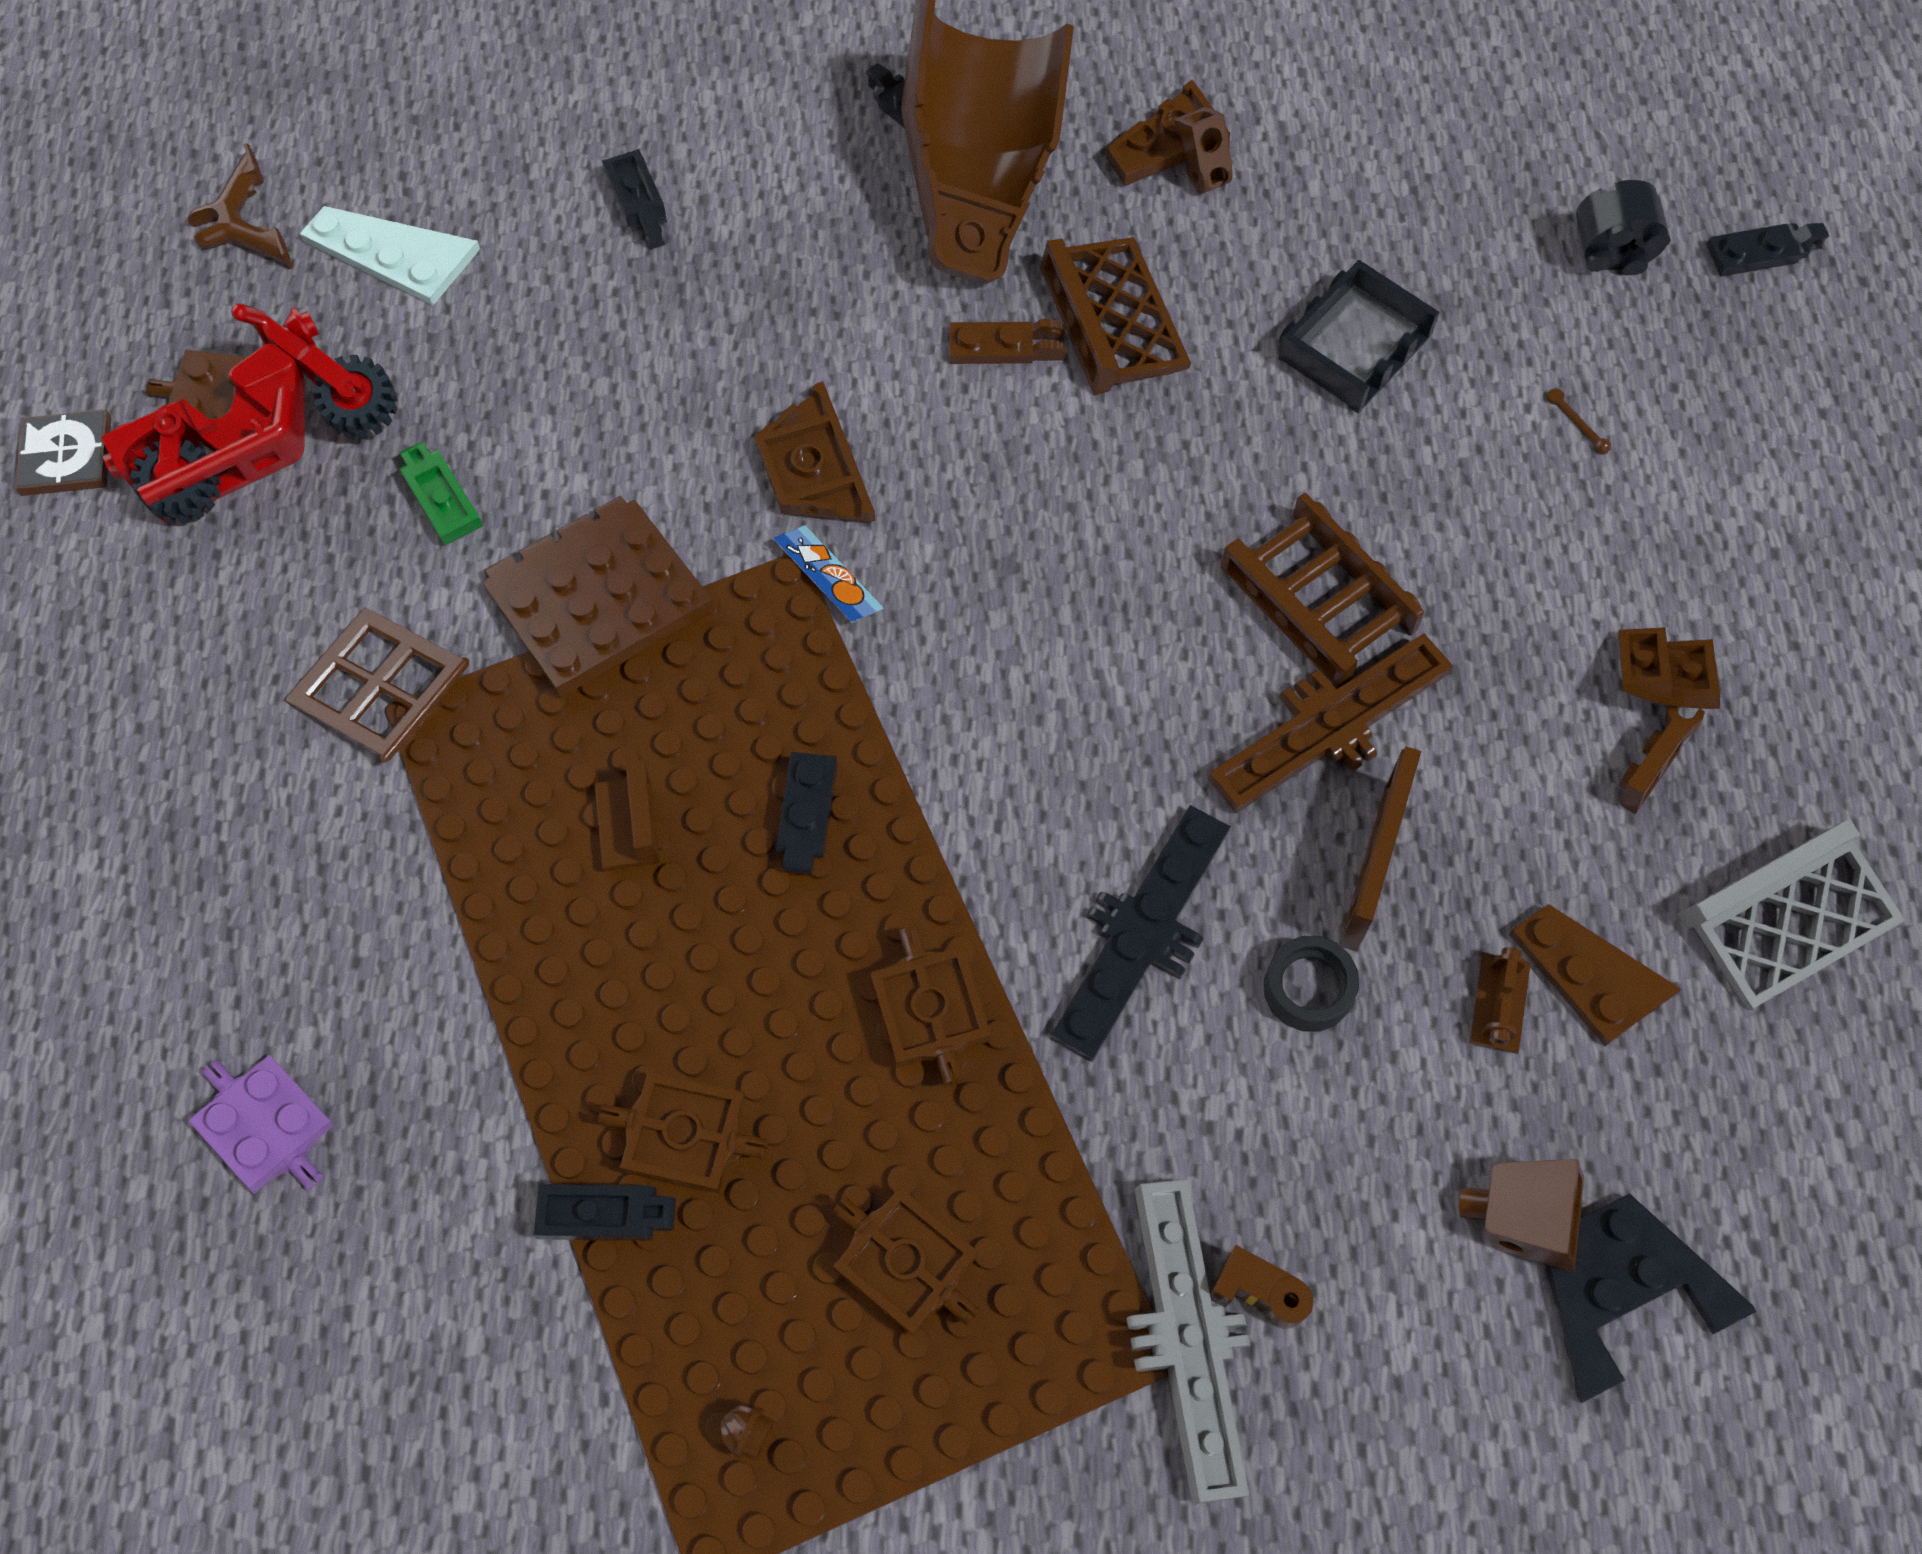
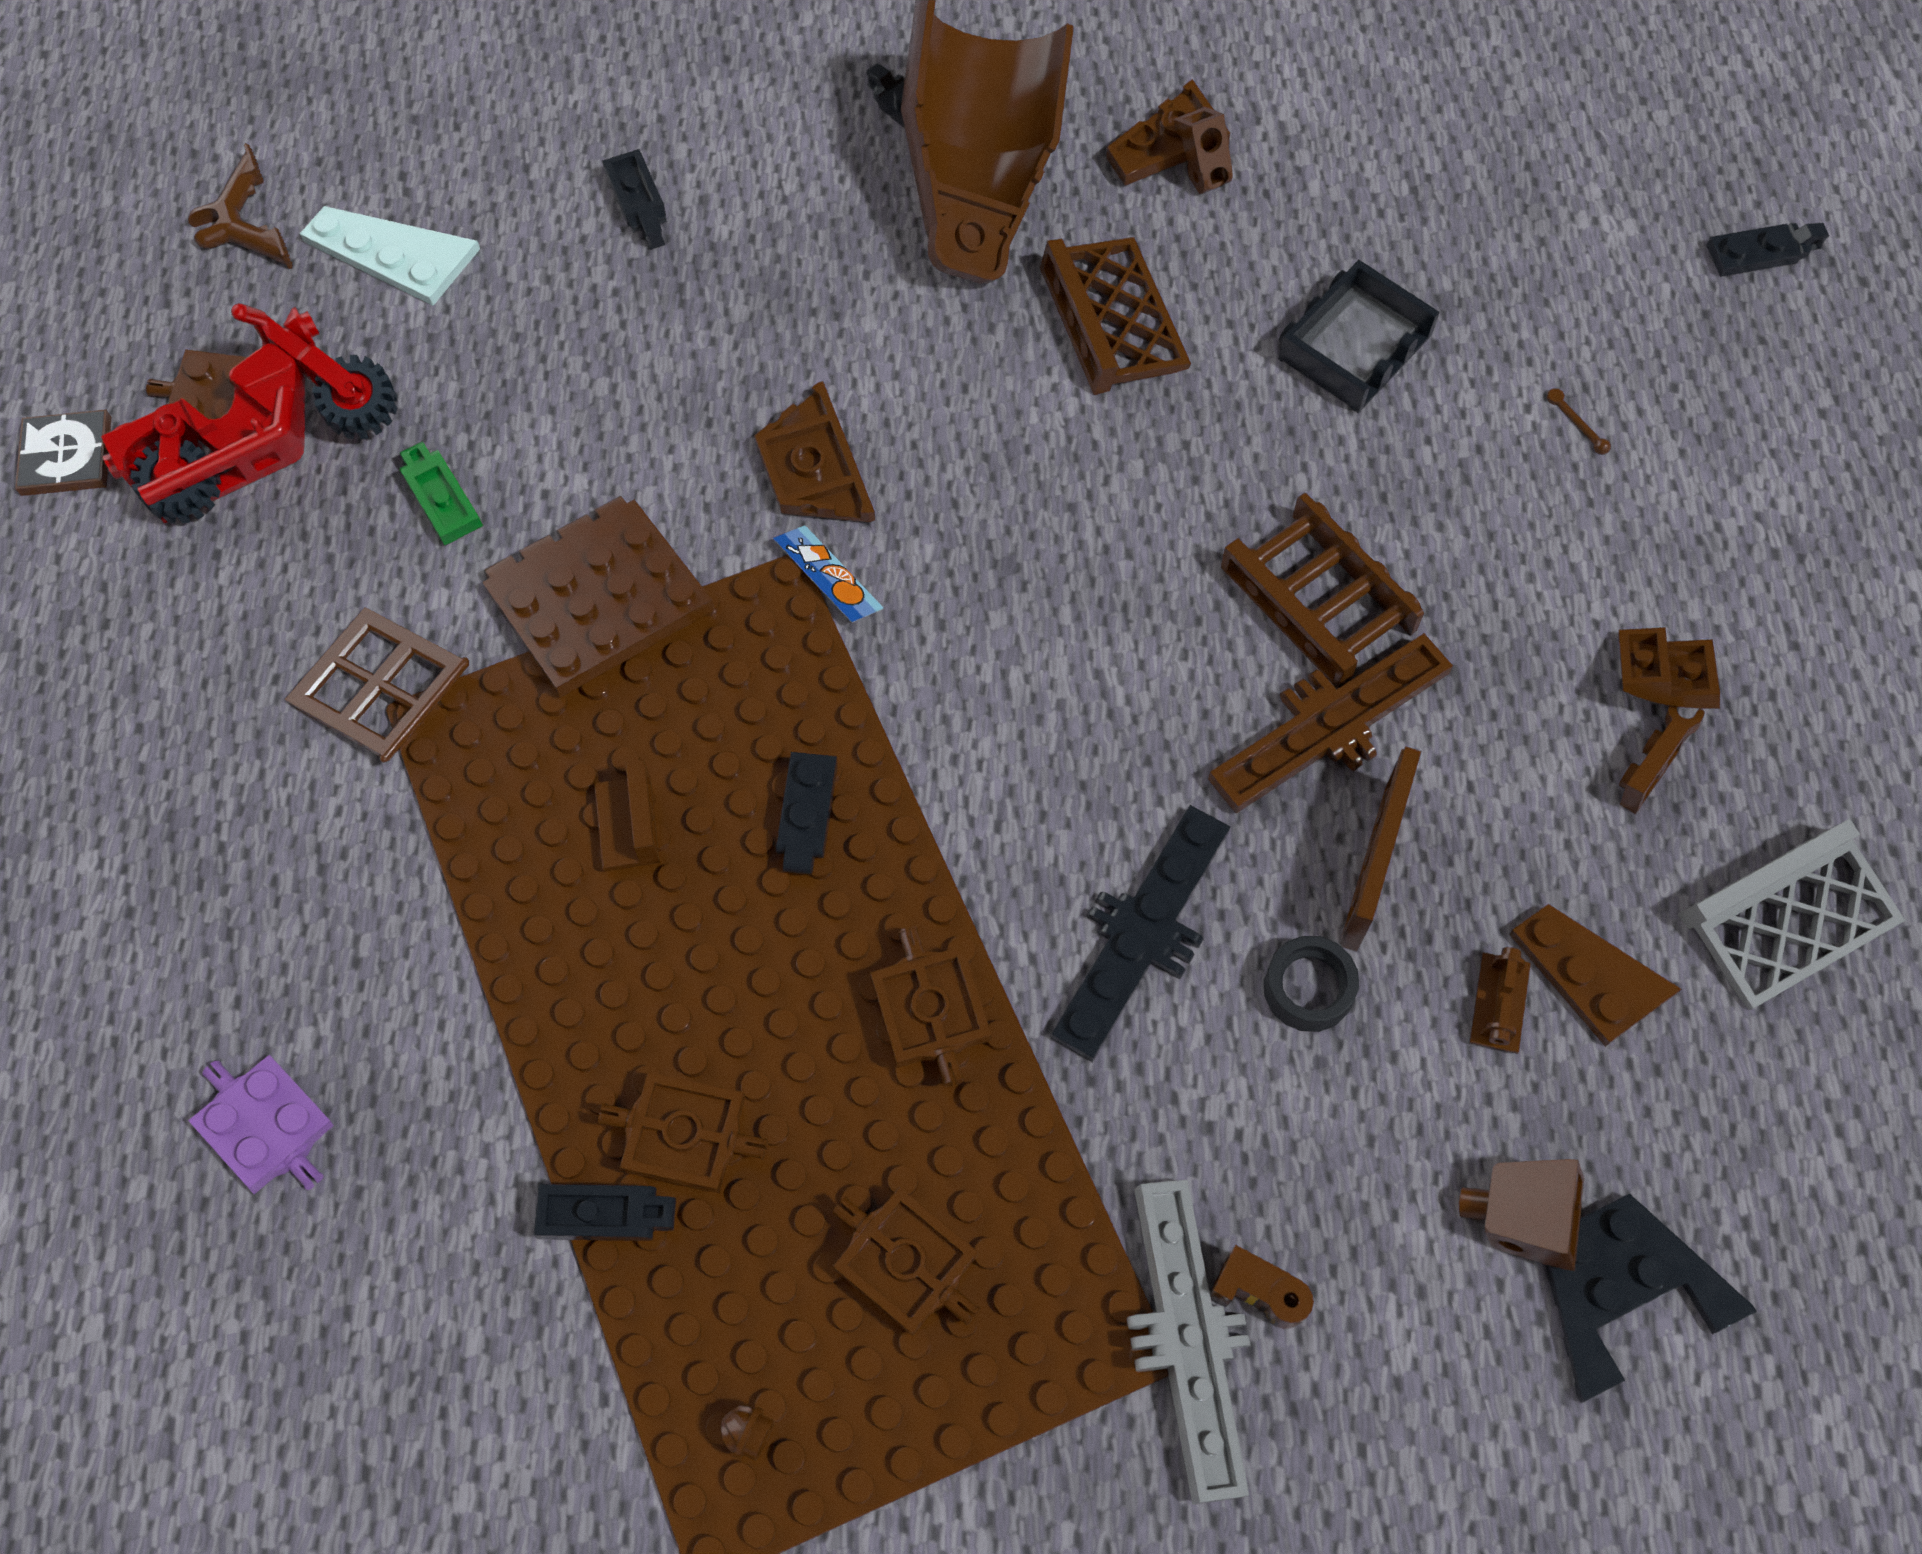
(1006, 342): reddish brown hinge -> none
(1622, 227): black brick -> none

